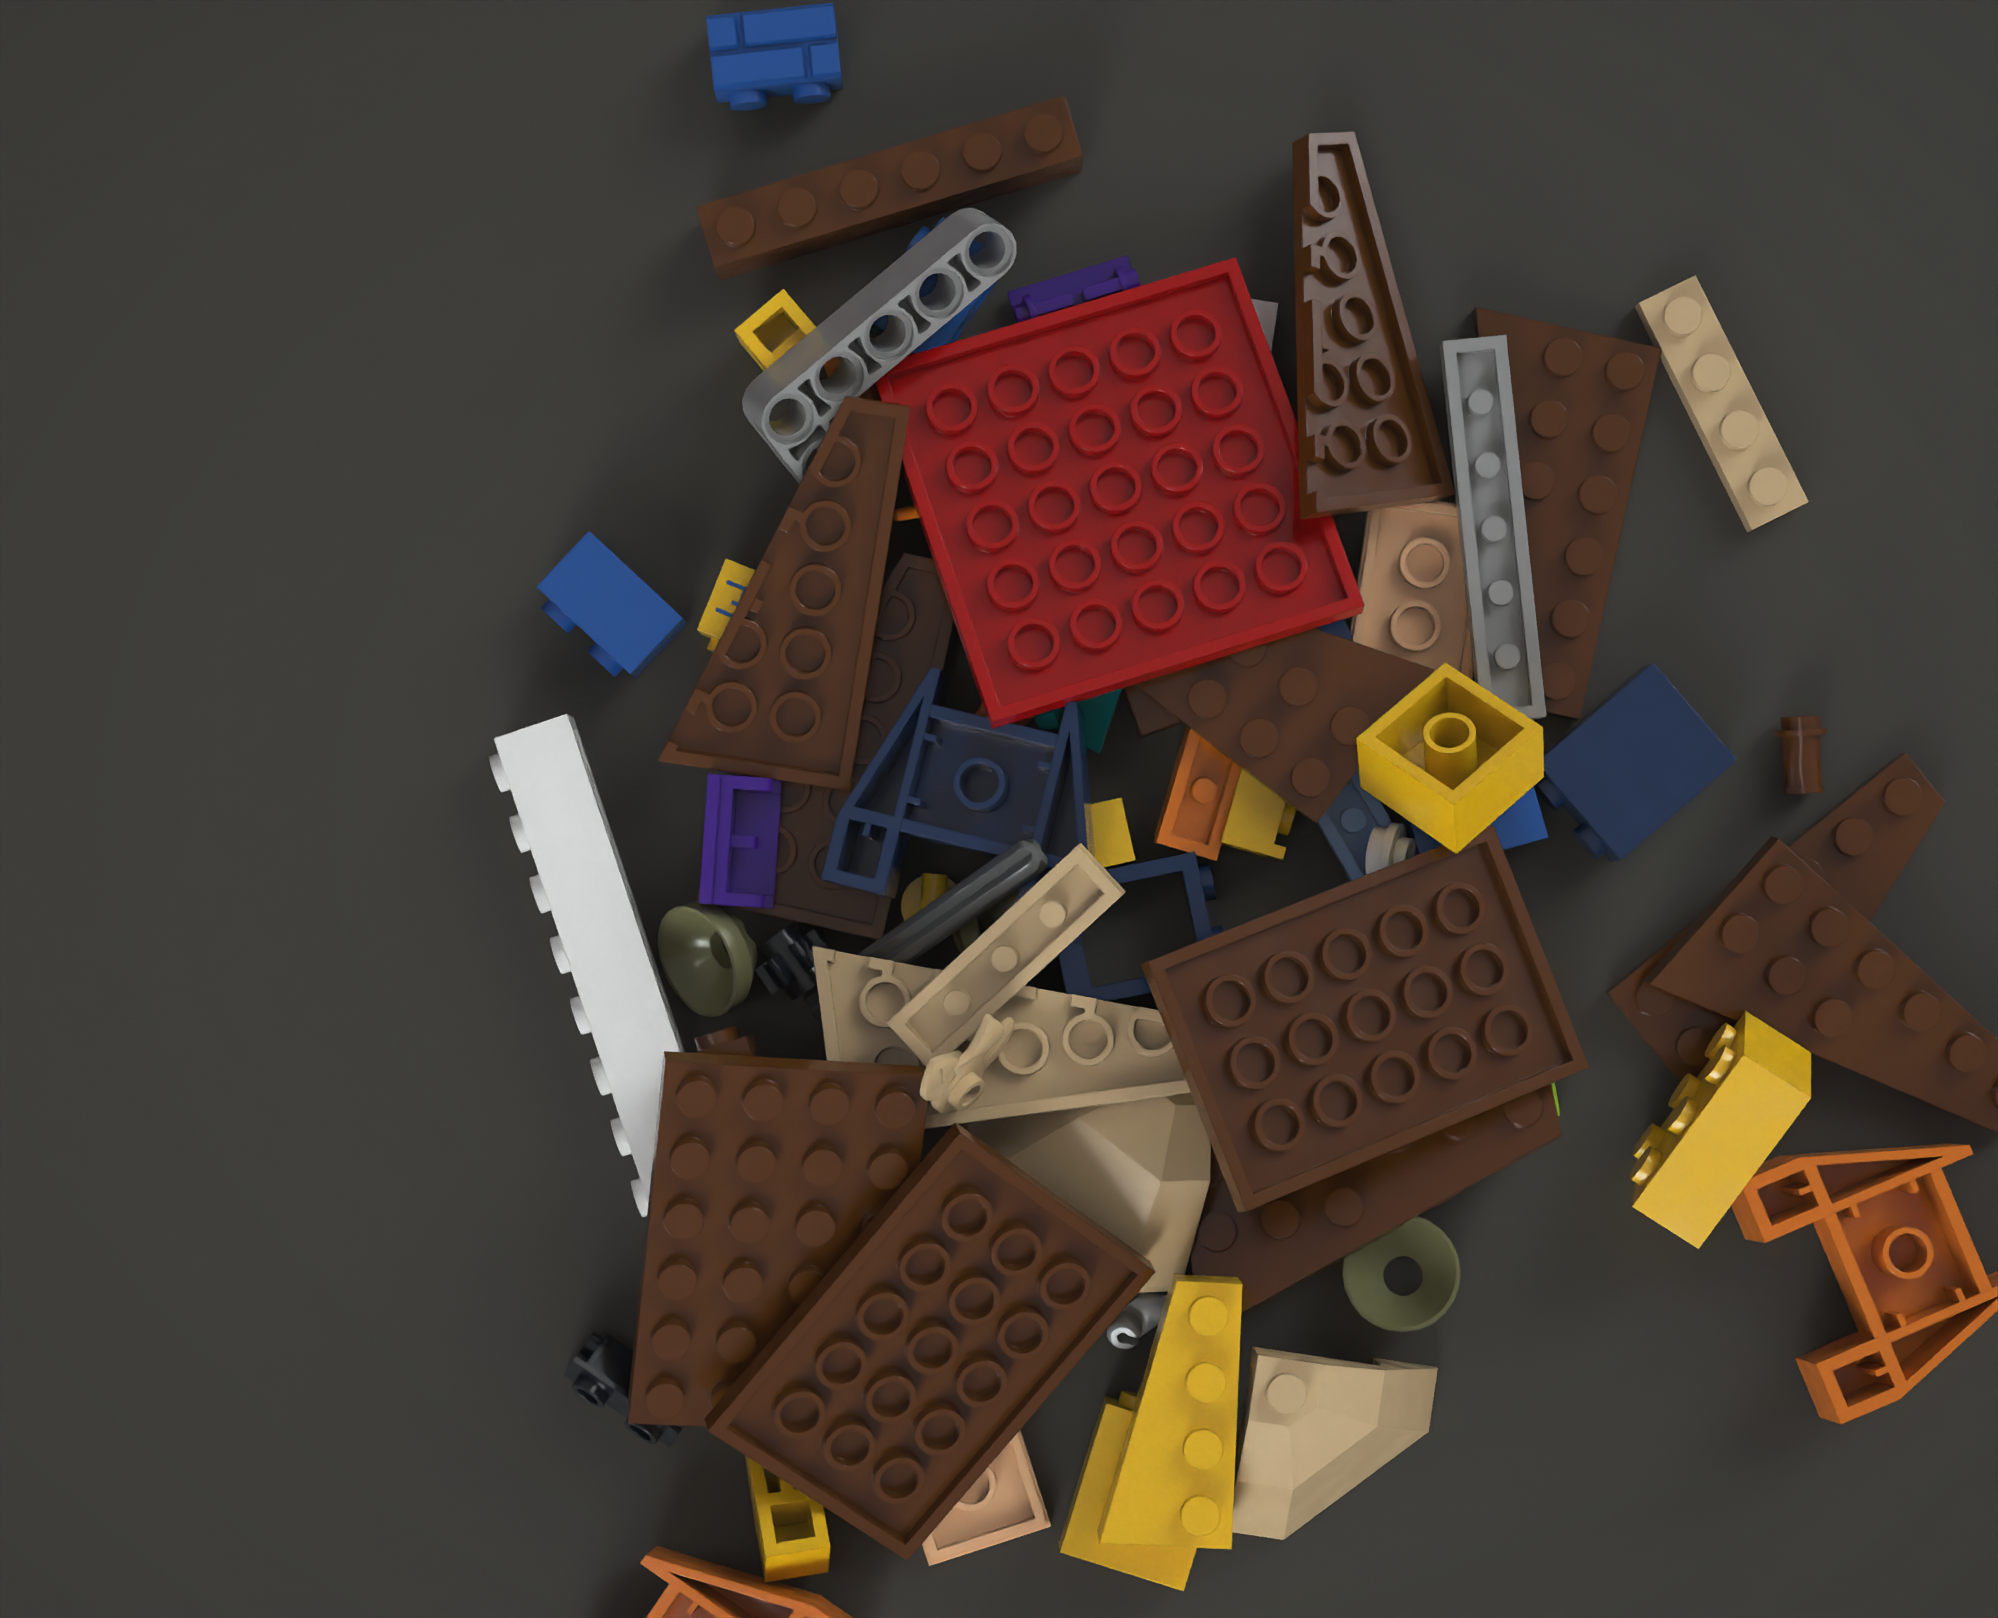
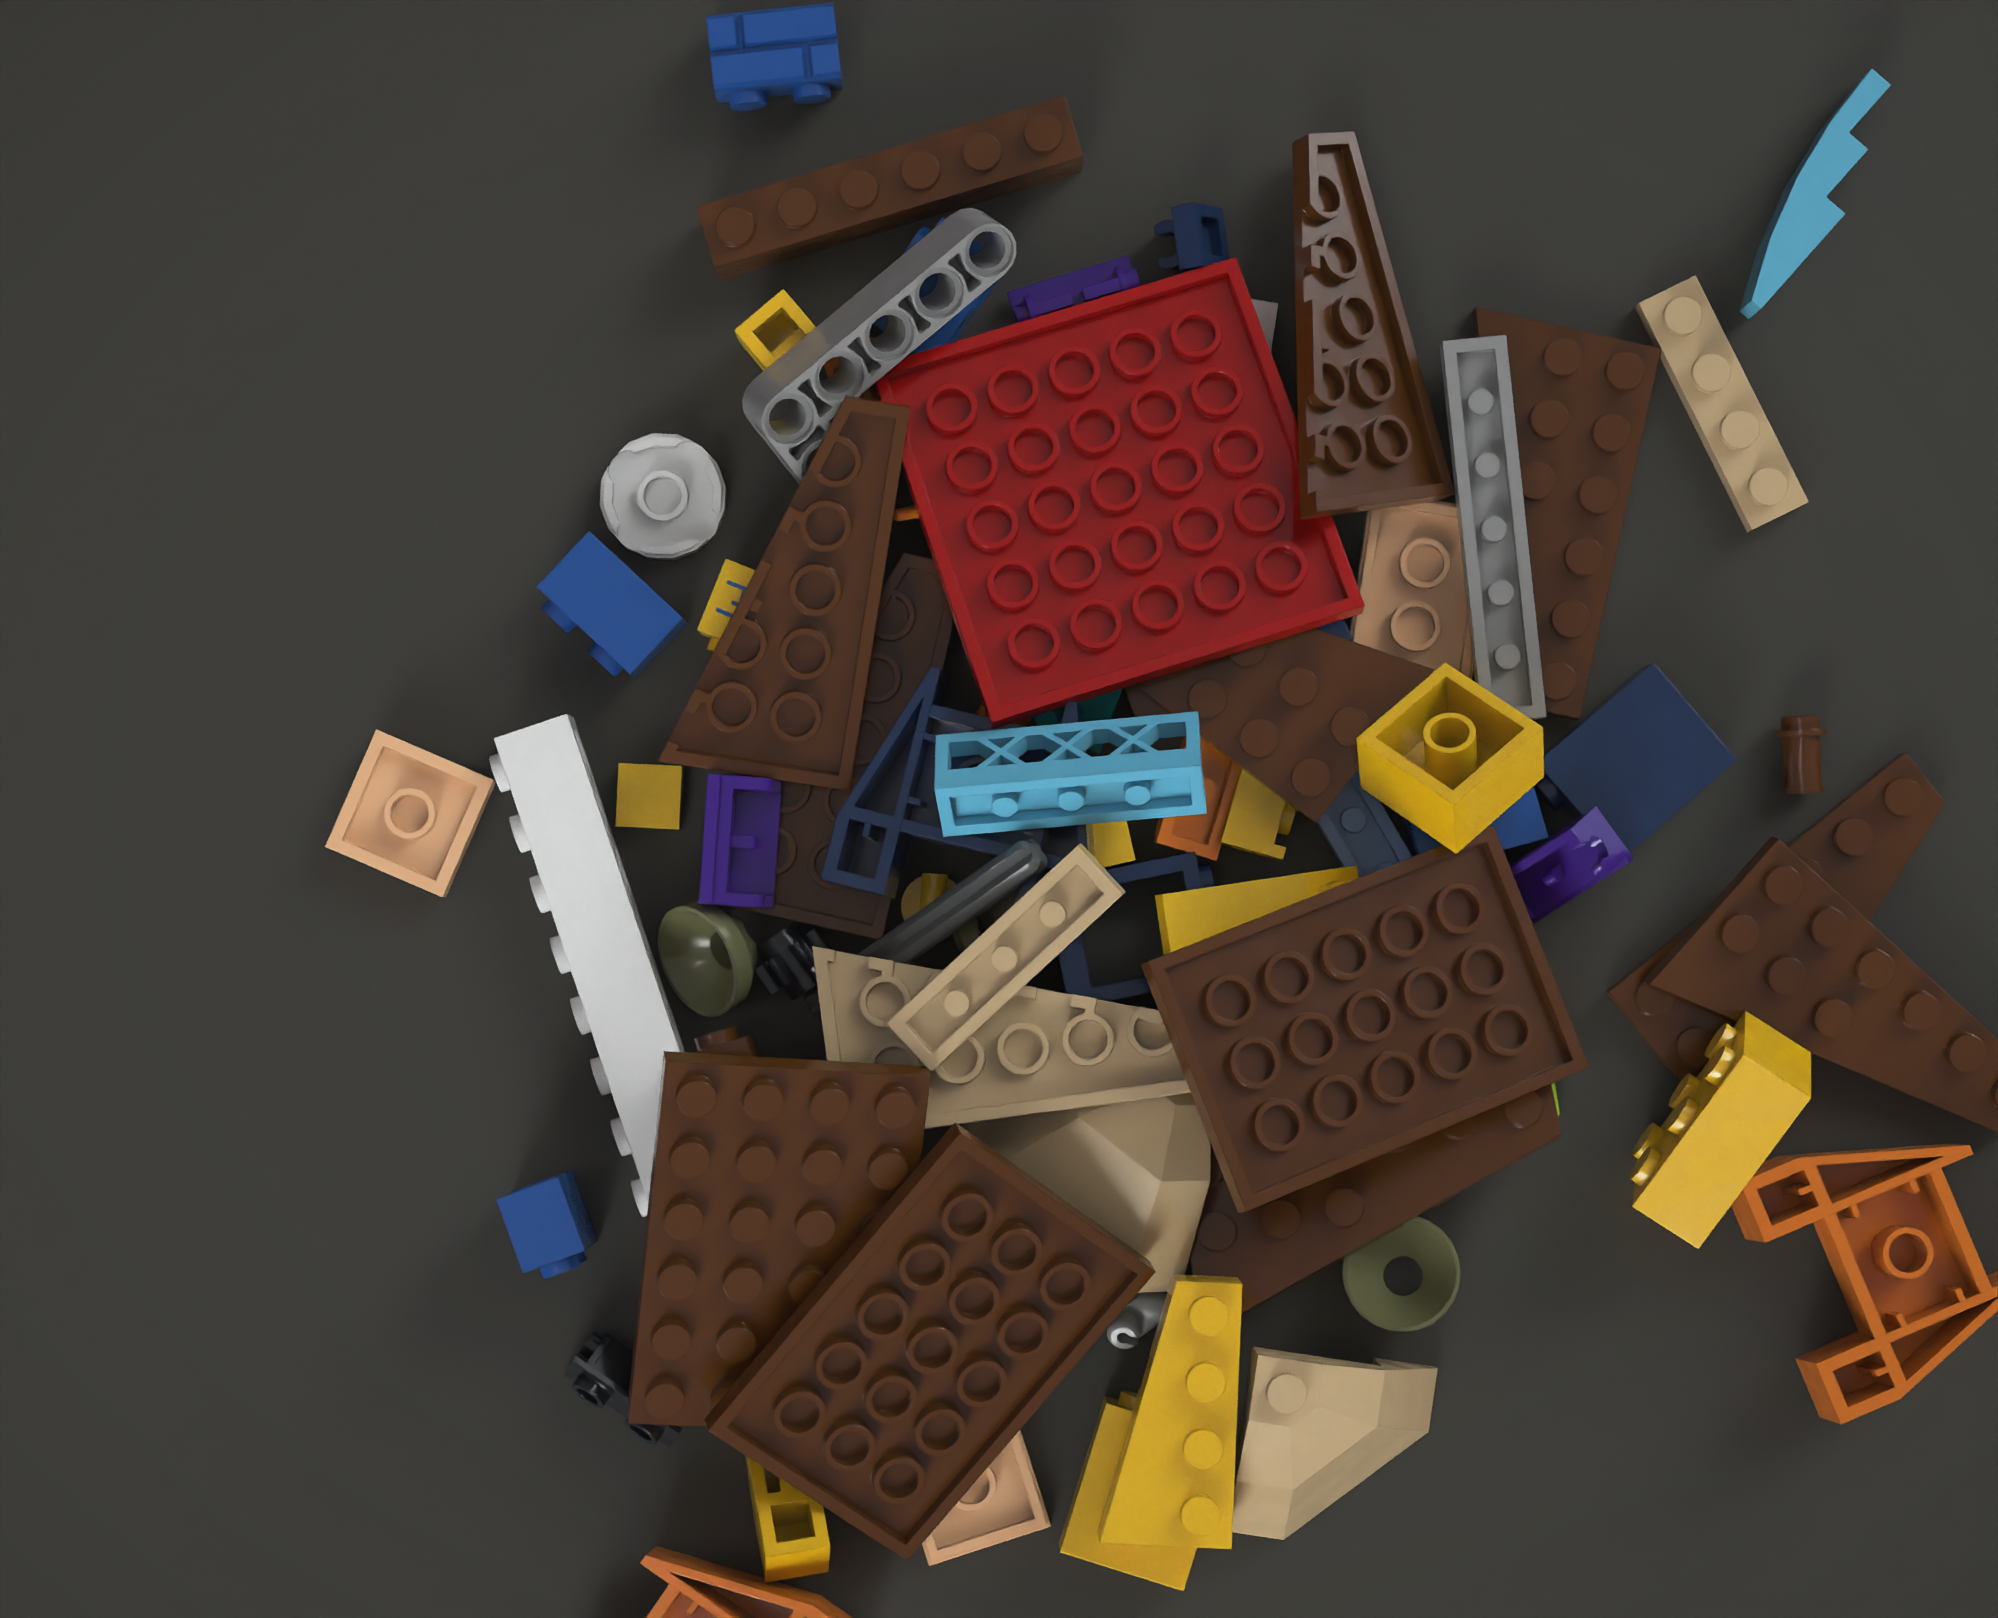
(410, 813): none -> light nougat plate
(548, 1224): none -> blue brick
(649, 796): none -> yellow tile
(663, 496): none -> white tile
(955, 1078): tan plate -> none
(1069, 784): none -> medium azure fence
(1198, 236): none -> dark blue tile
(1204, 912): none -> yellow slope
(1388, 847): white plate -> none
(1568, 863): none -> dark purple hinge
(1803, 210): none -> medium azure slope

